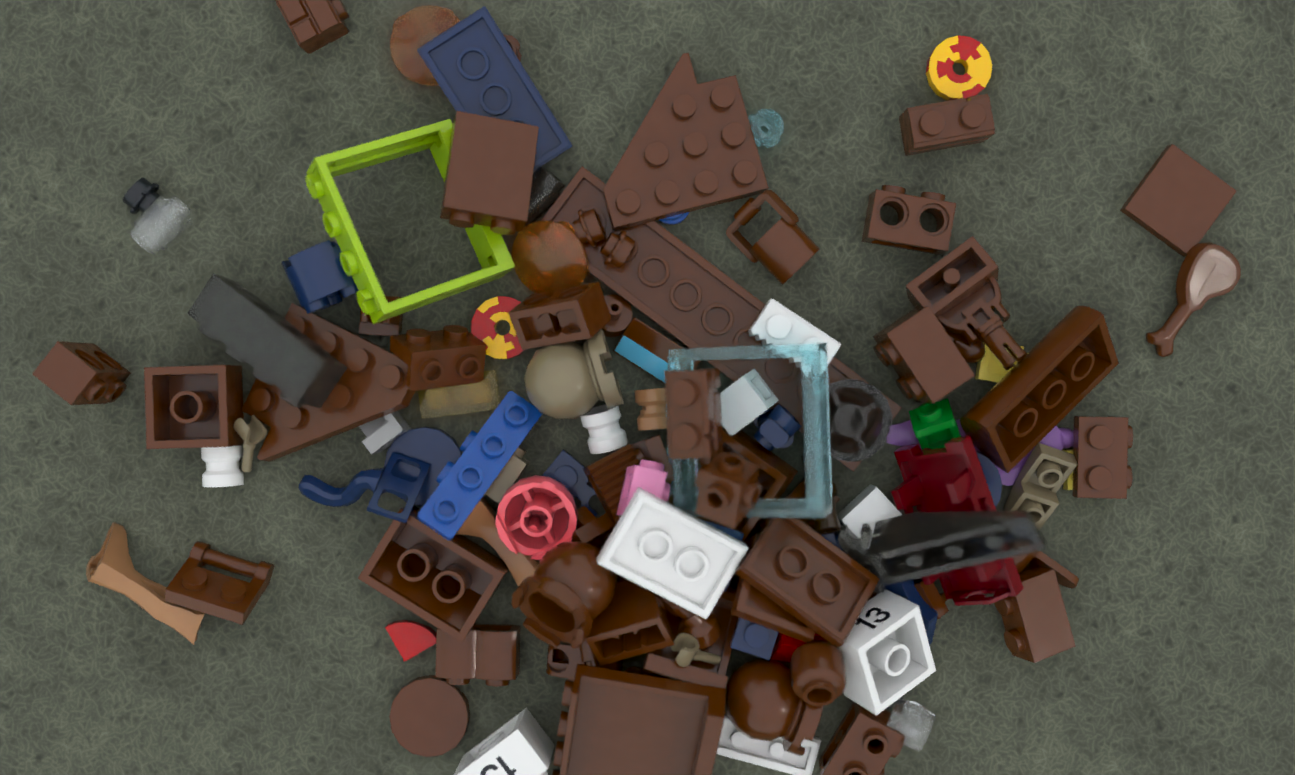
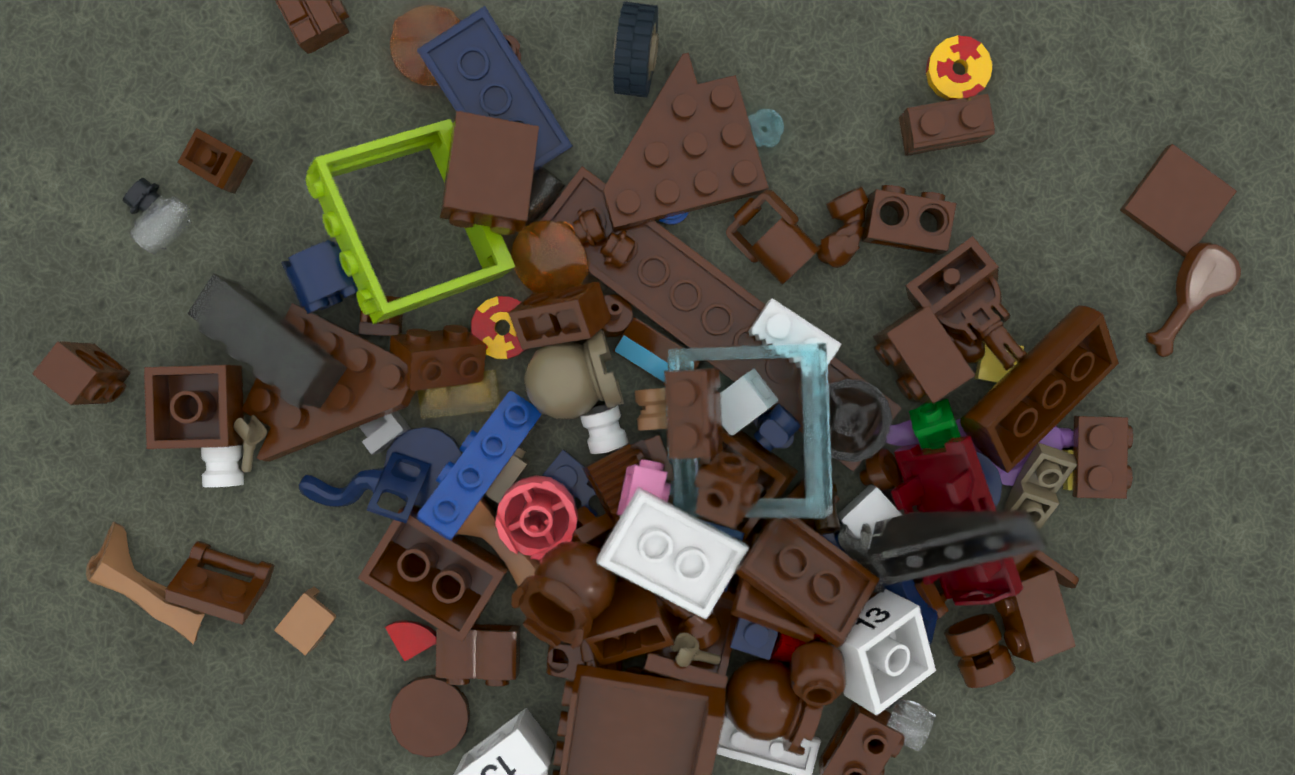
(215, 161): none -> reddish brown slope
(306, 622): none -> medium nougat panel
(635, 49): none -> black wheel
(842, 244): none -> reddish brown arm
(882, 471): none -> reddish brown tile
(982, 657): none -> reddish brown wheel

